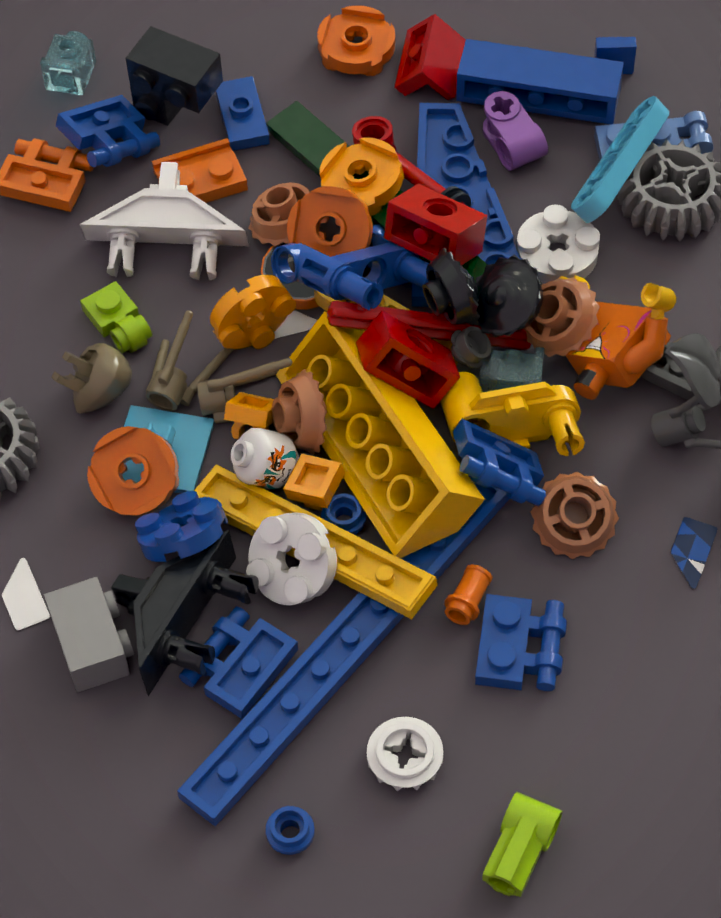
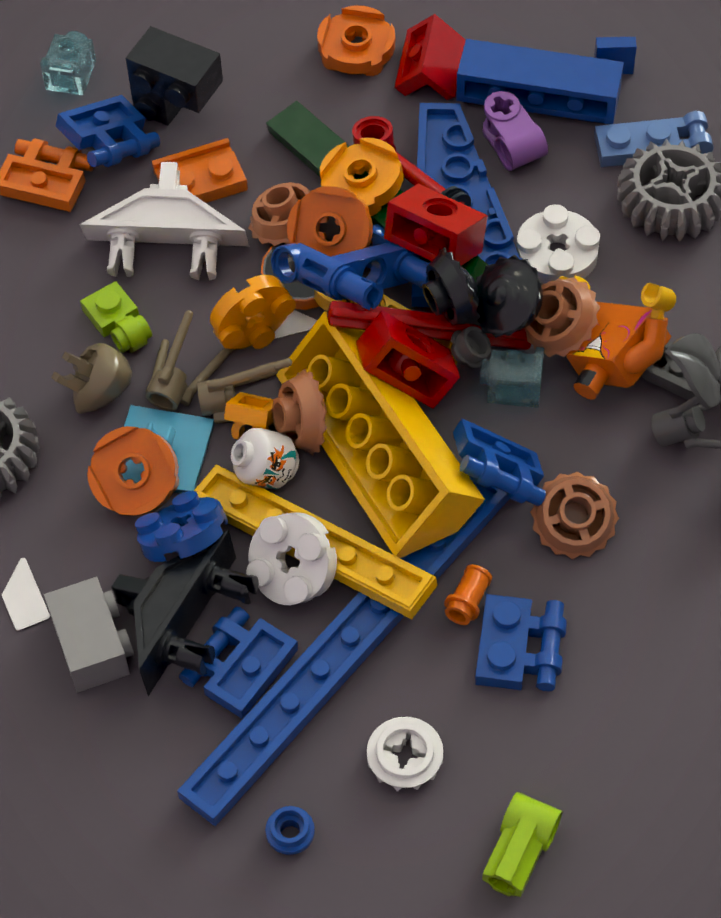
(242, 113): blue plate -> none
(314, 481): light orange tile -> none
(345, 505): blue plate -> none
(518, 412): yellow piece -> none
(620, 159): medium azure beam -> none
(692, 548): dark blue sticker -> none

